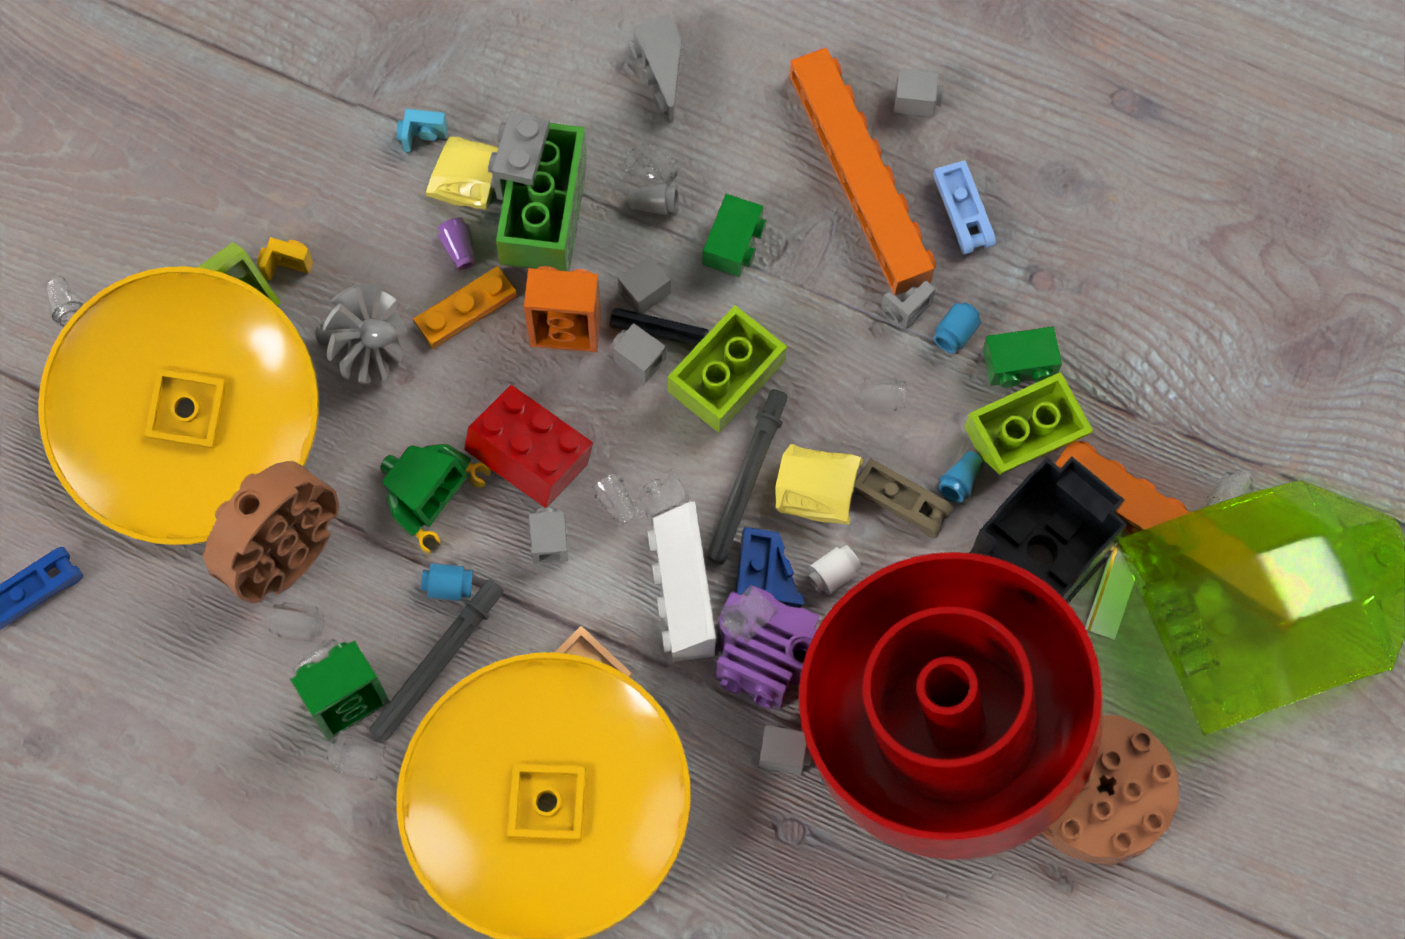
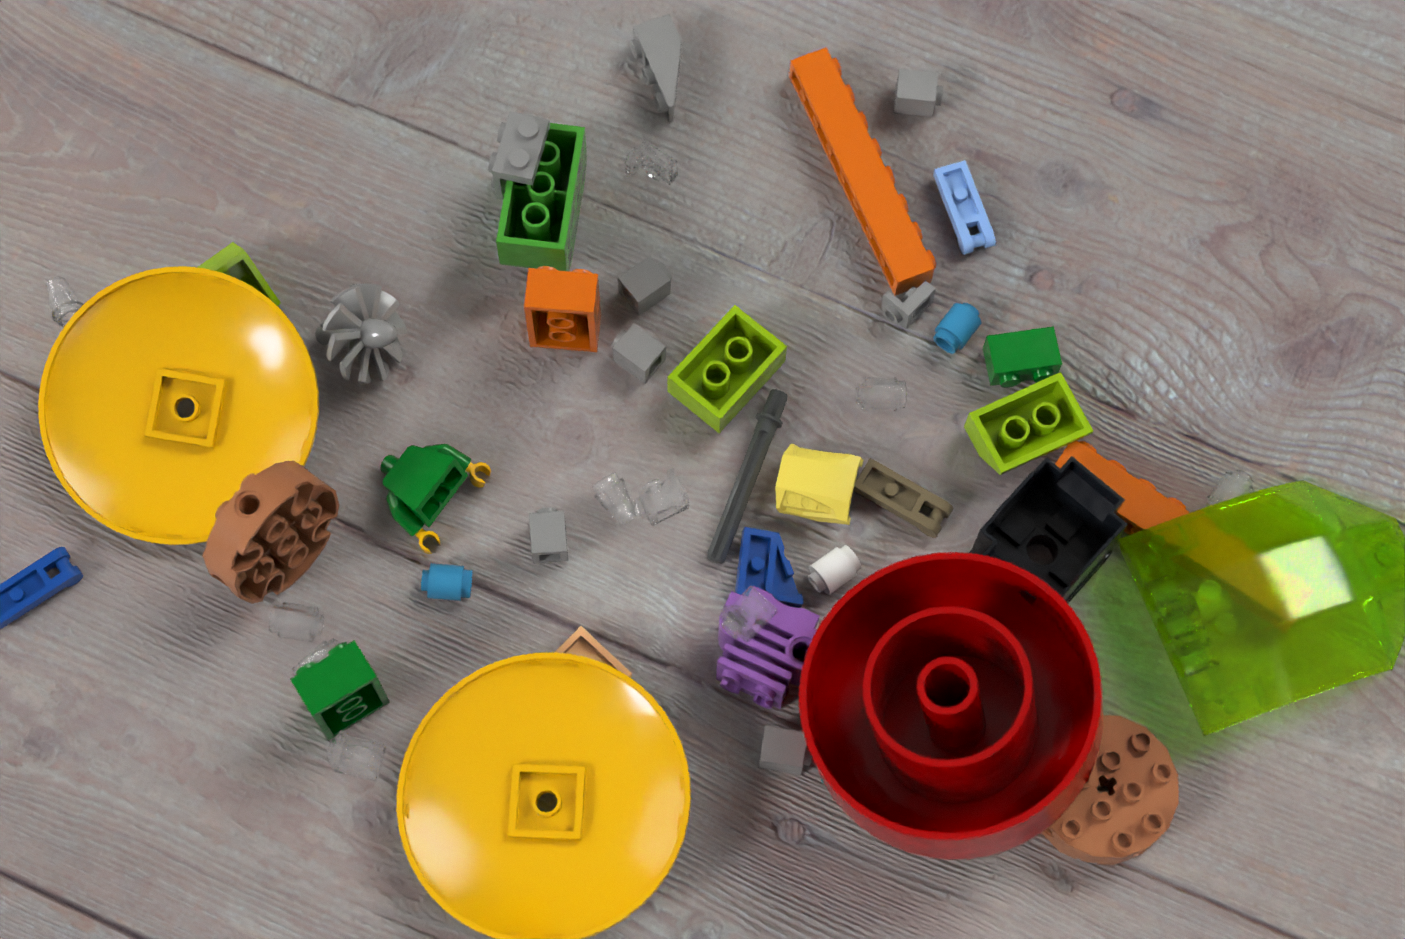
(287, 254): yellow bracket -> none
(421, 123): medium azure bracket -> none
(436, 660): dark grey axle -> none
(457, 241): medium lavender cone -> none
(463, 174): light yellow slope -> none
(465, 307): light orange plate -> none
(528, 446): red brick -> none
(655, 199): light grey cone -> none
(658, 327): black axle -> none
(683, 584): white slope -> none
(733, 235): green brick -> none
(960, 478): dark azure cone -> none
(1111, 596): sticker -> none

